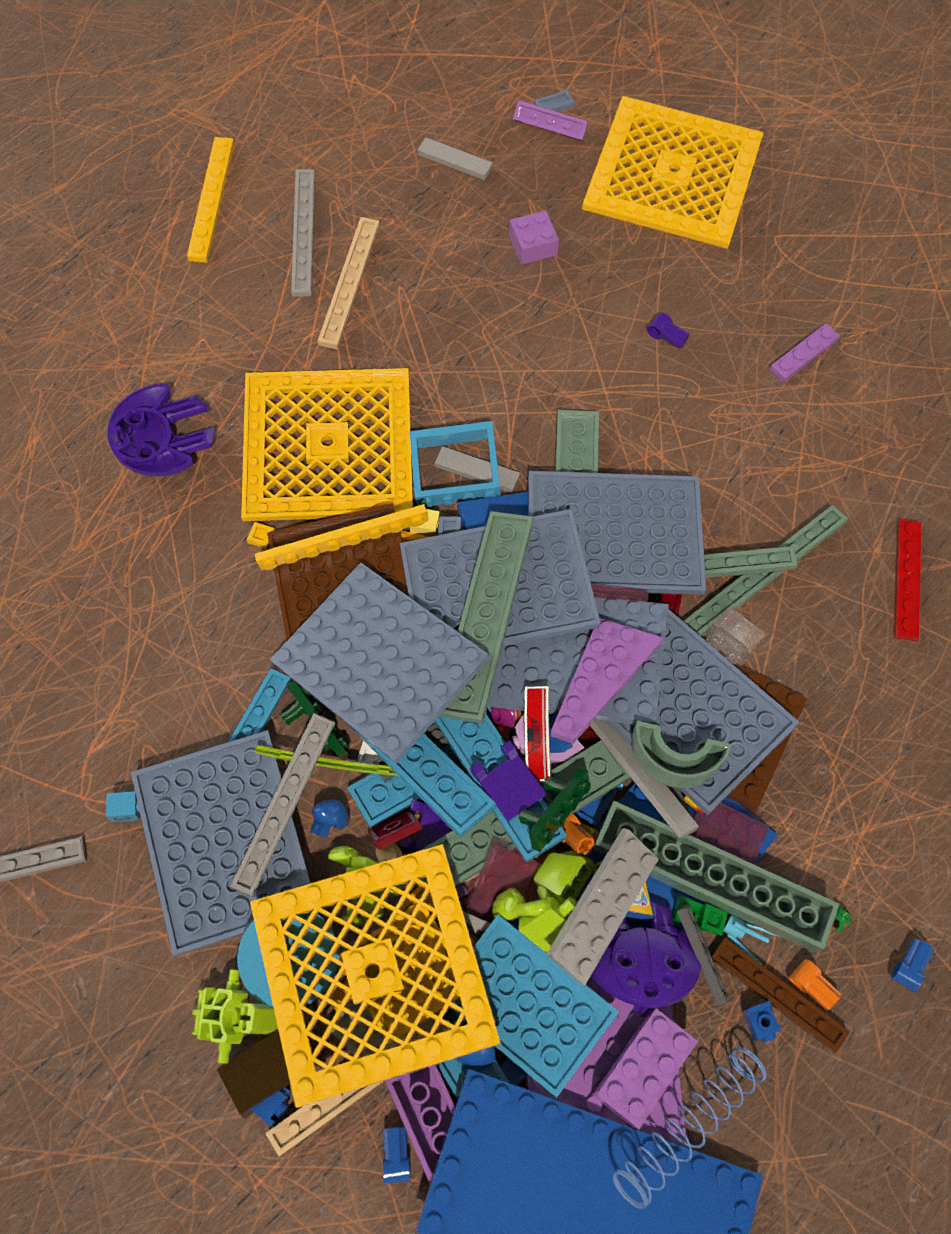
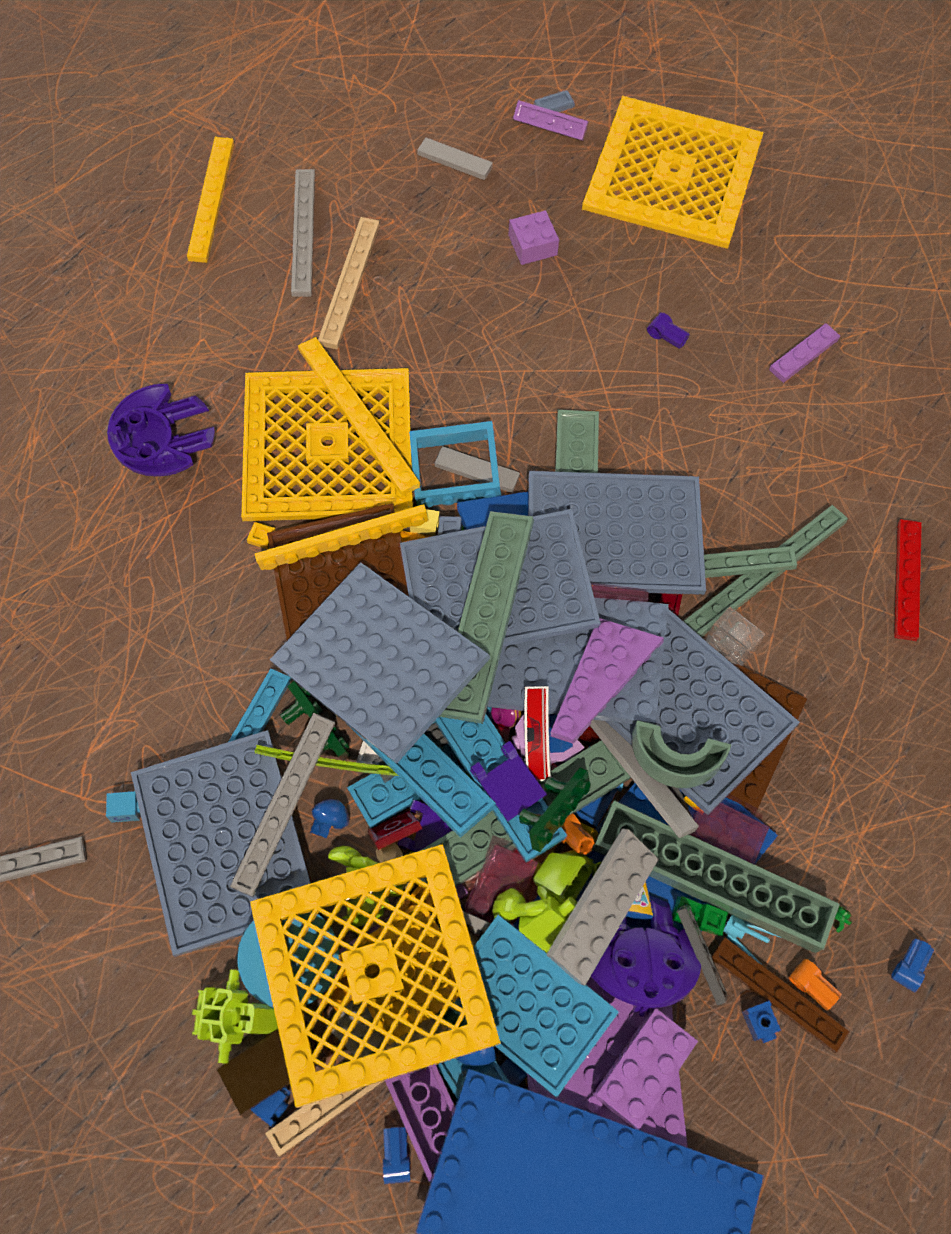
(359, 417): none -> yellow plate
(633, 1179): medium blue piece -> none

